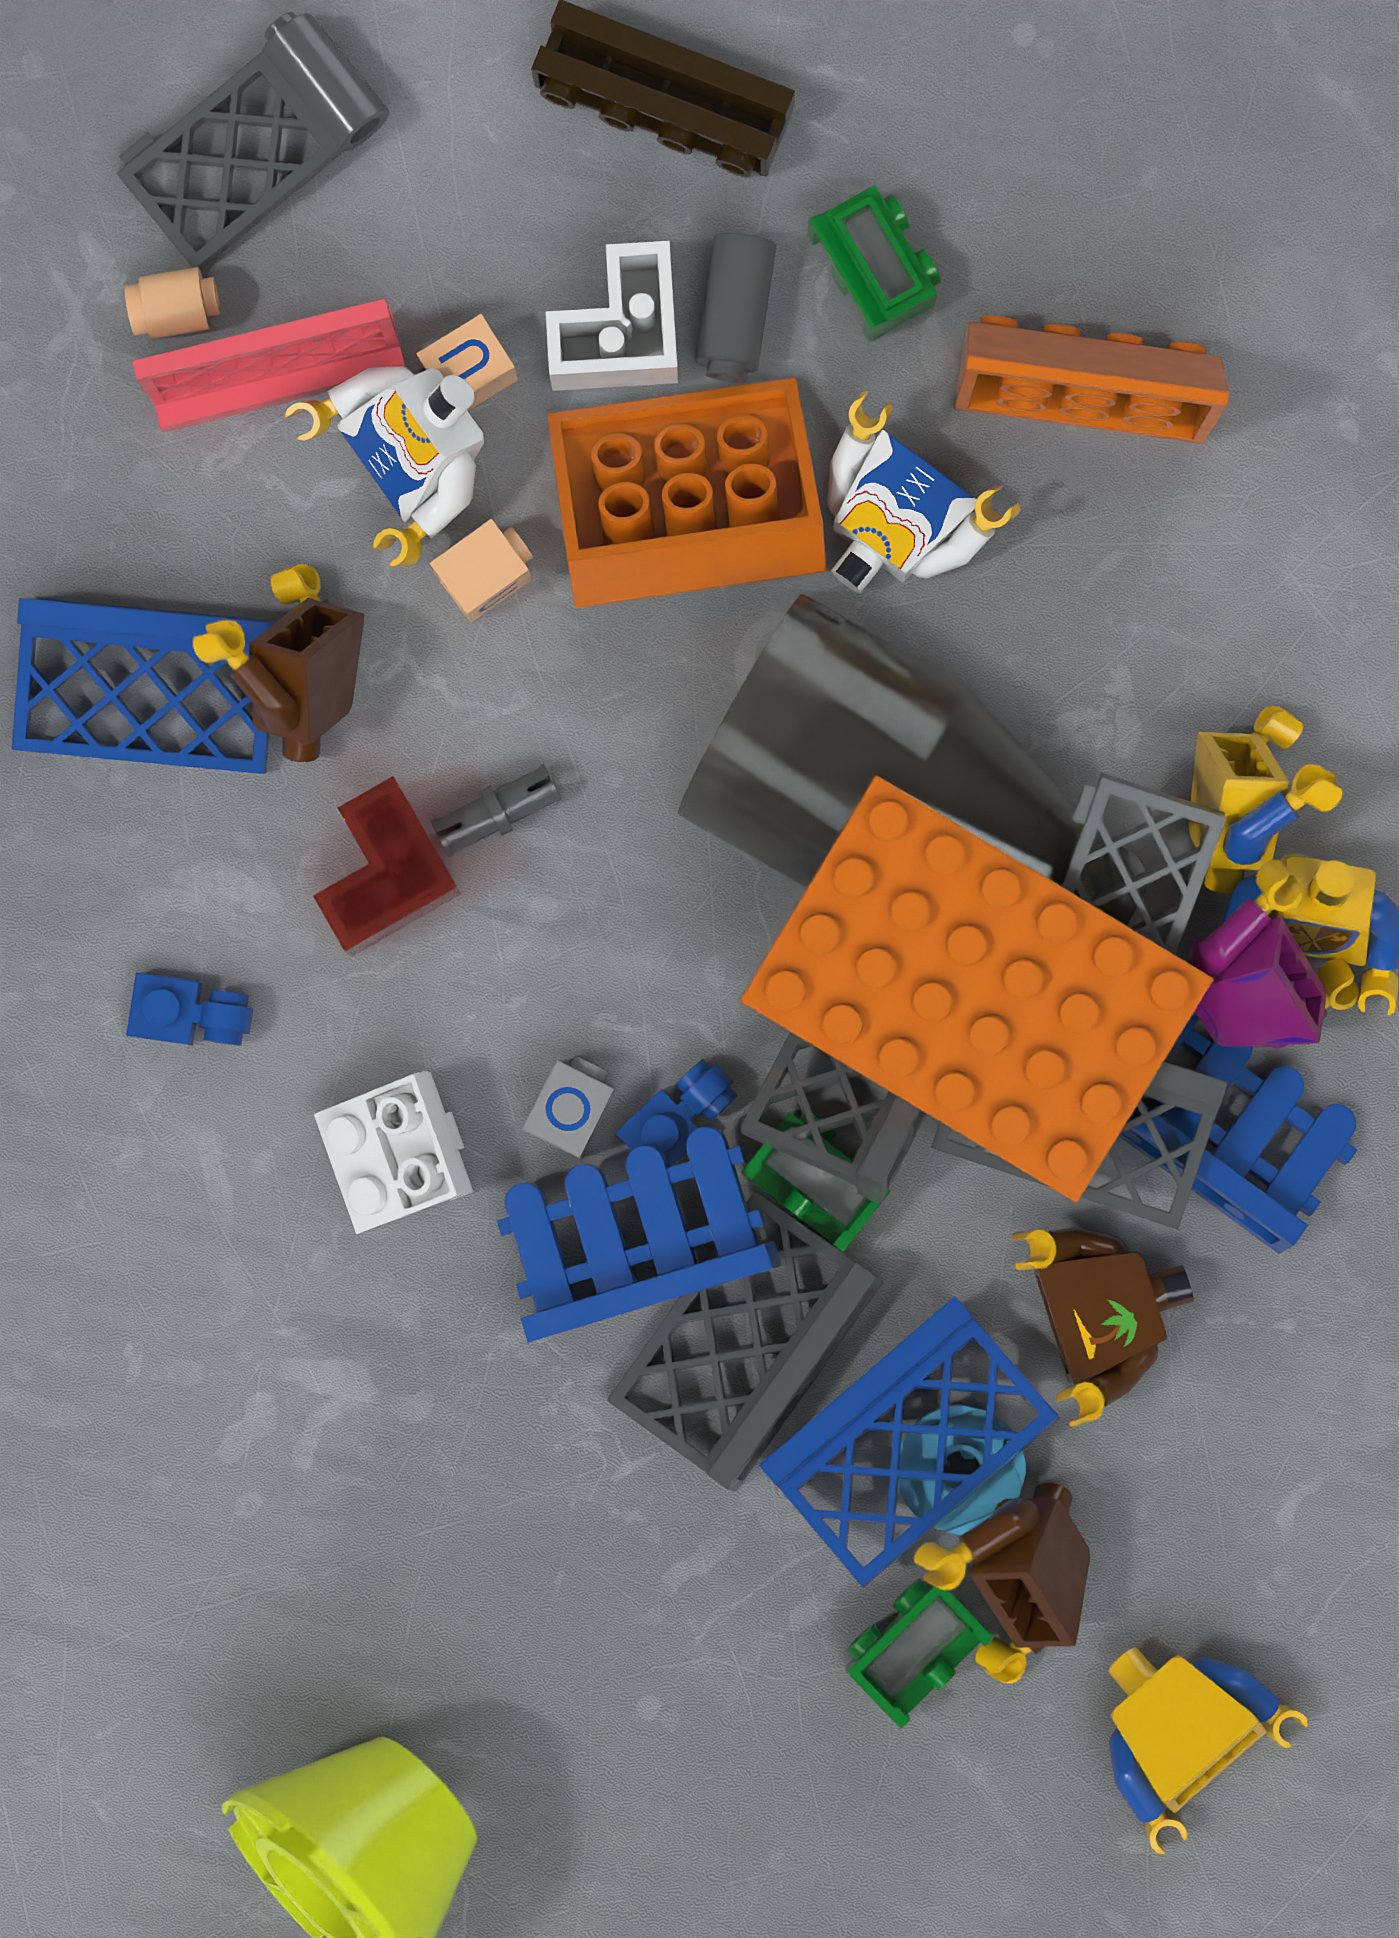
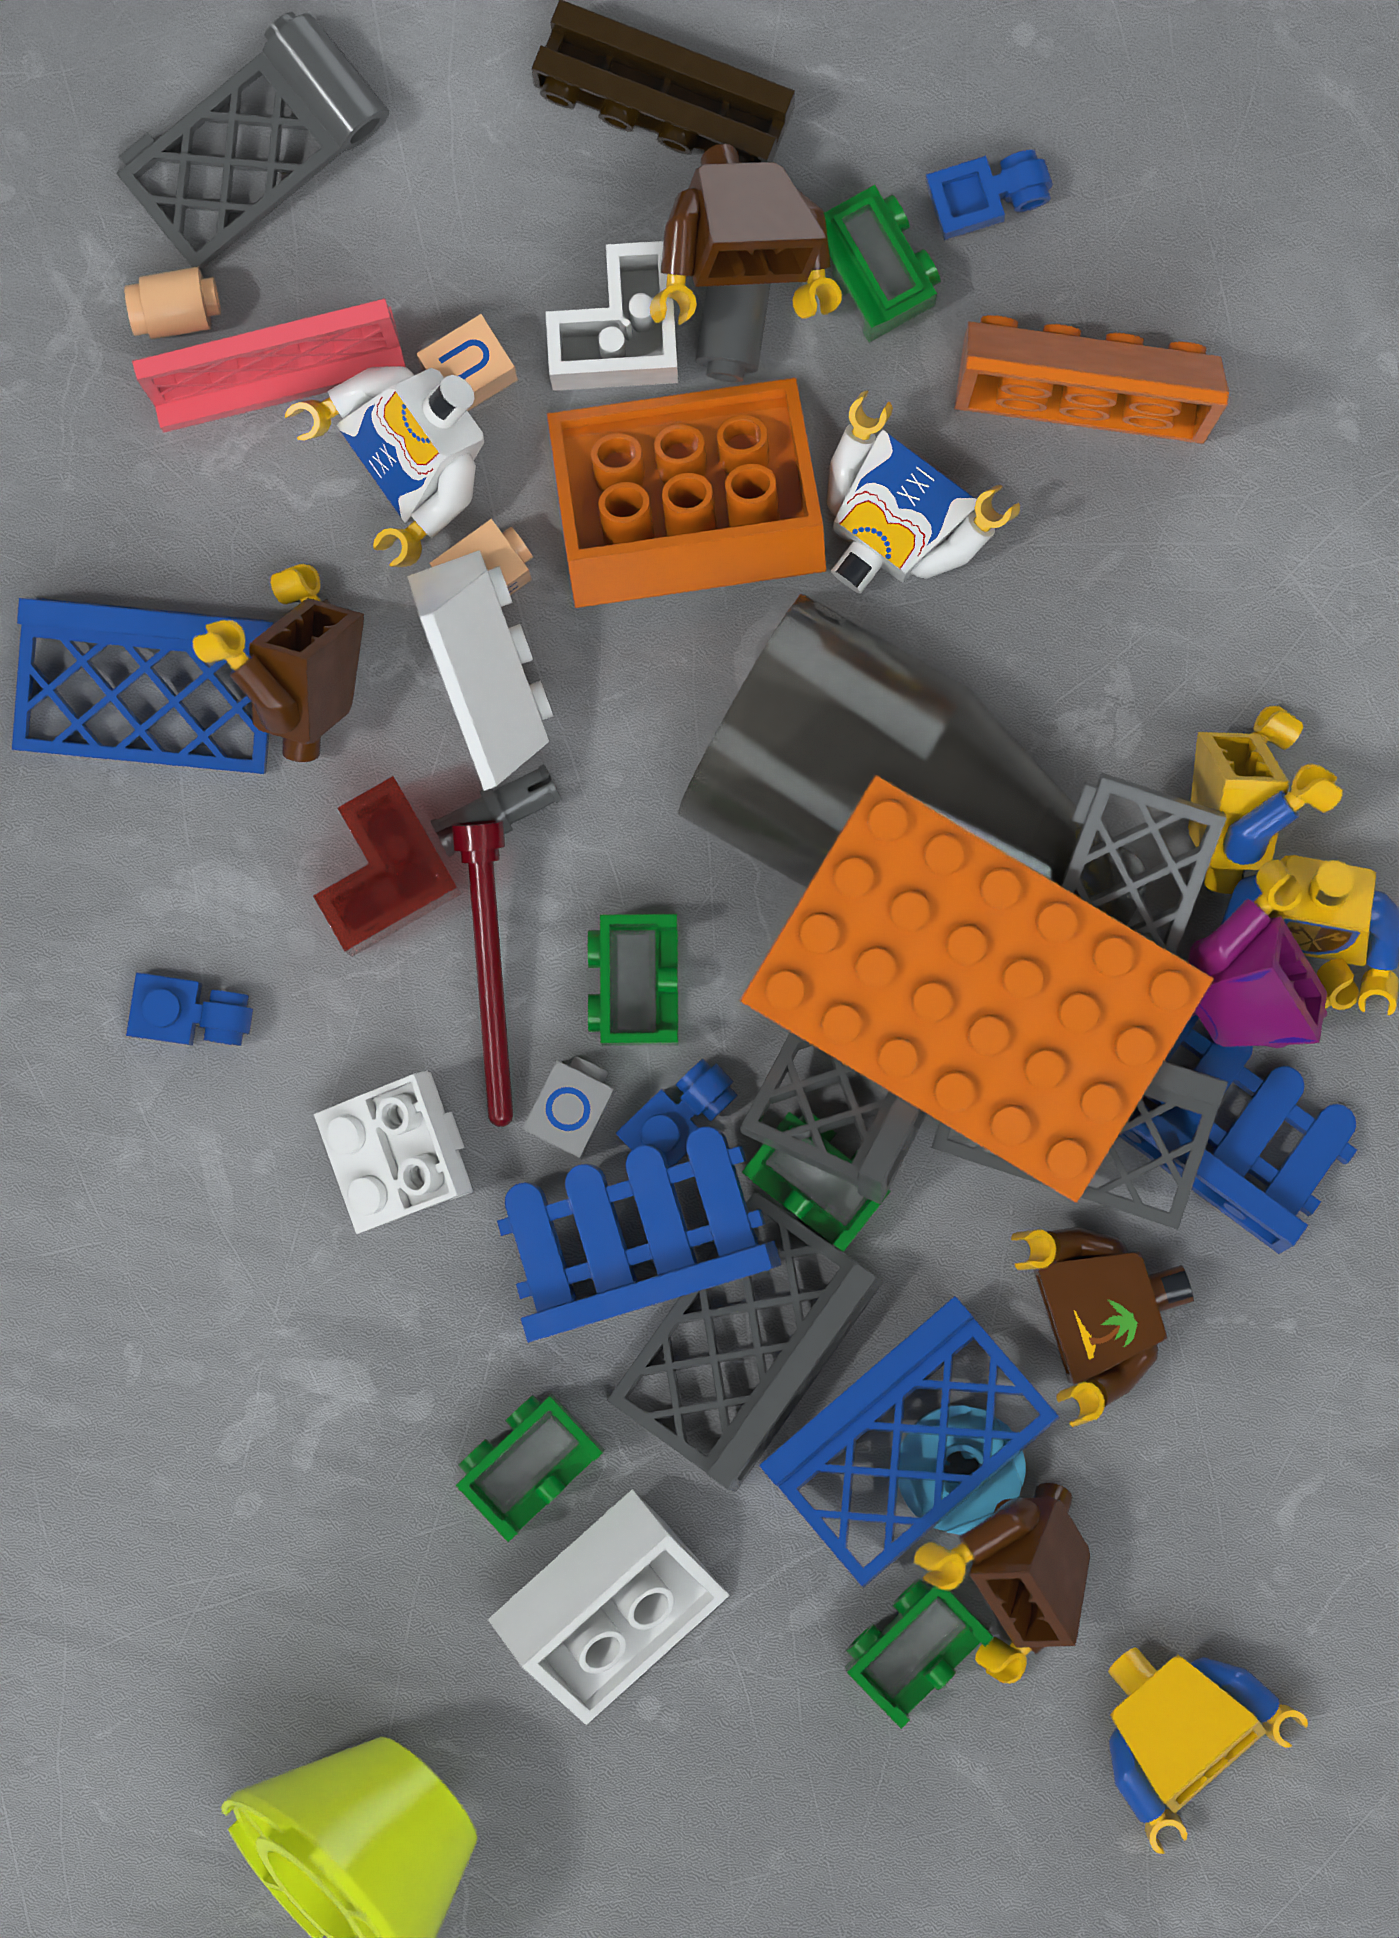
(480, 848): none -> dark red piece
(482, 664): none -> white slope
(528, 1466): none -> window
(607, 1608): none -> white slope
(636, 980): none -> window
(744, 229): none -> reddish brown torso
(970, 197): none -> blue plate

